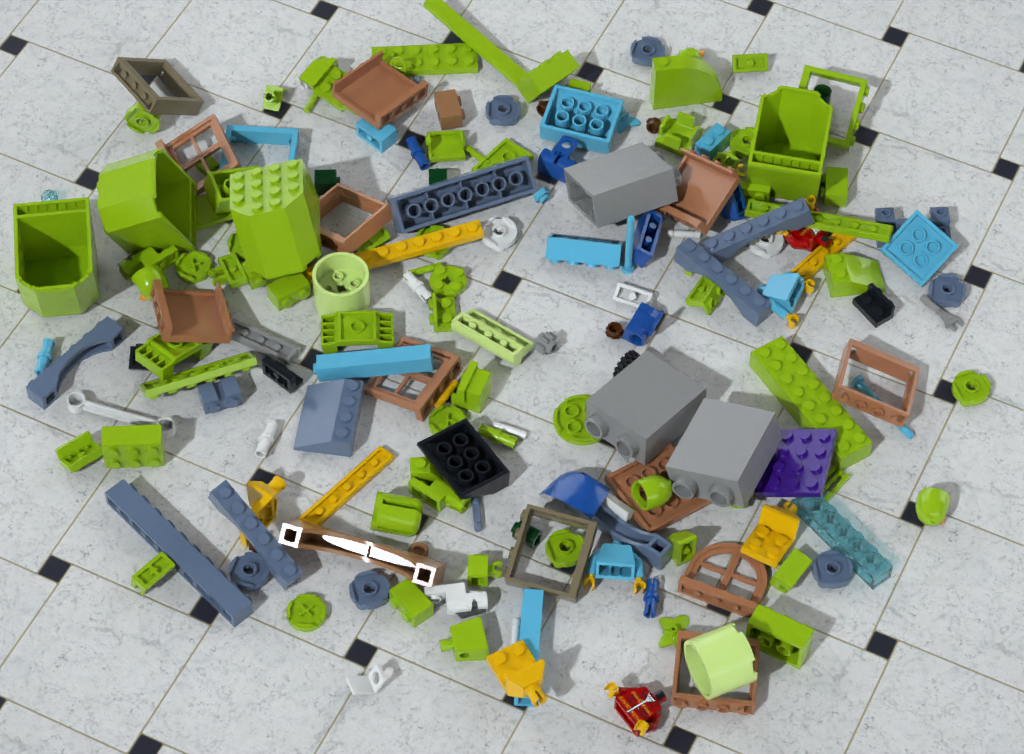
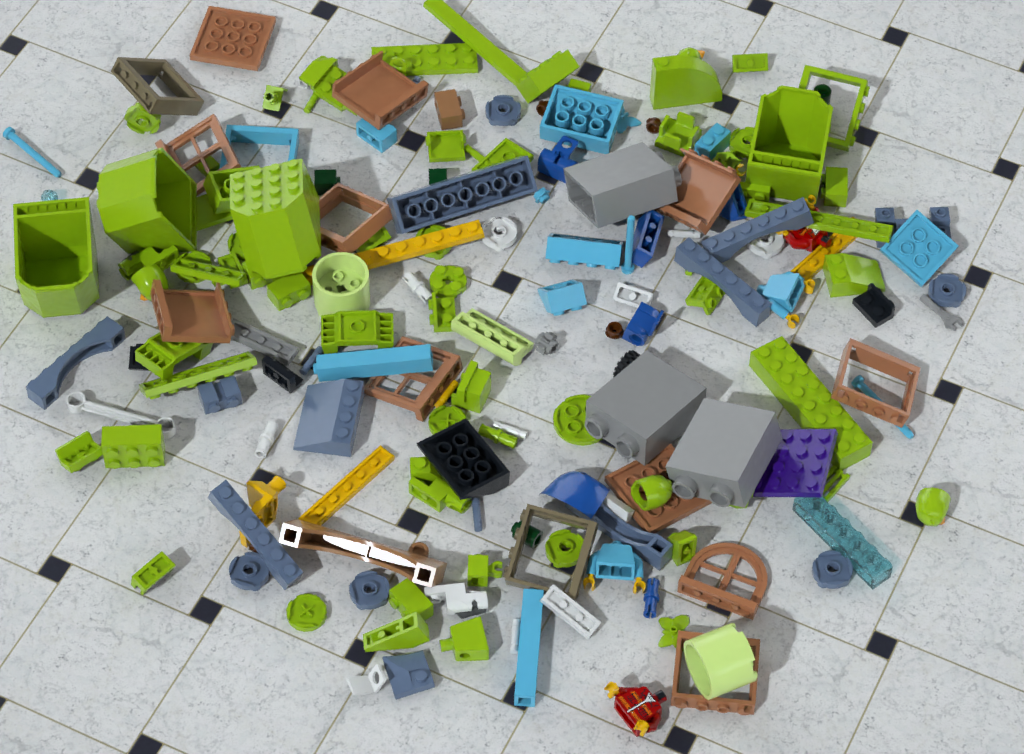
(9, 133): none -> medium azure bar
(44, 356): medium azure pin -> none
(189, 561): sand blue brick -> none
(208, 272): none -> lime tile
(233, 38): none -> nougat plate
(312, 359): none -> sand blue wheel
(396, 514): lime cylinder -> none
(399, 634): none -> lime slope
(408, 674): none -> sand blue plate
(418, 153): blue pin -> none
(425, 269): lime wheel -> none
(519, 672): yellow plate -> none
(563, 297): none -> medium azure slope
(570, 611): none -> white plate
(639, 49): sand blue plate -> none
(773, 534): yellow plate -> none
(780, 636): lime brick -> none
(790, 571): lime hinge -> none
(970, 397): lime plate -> none

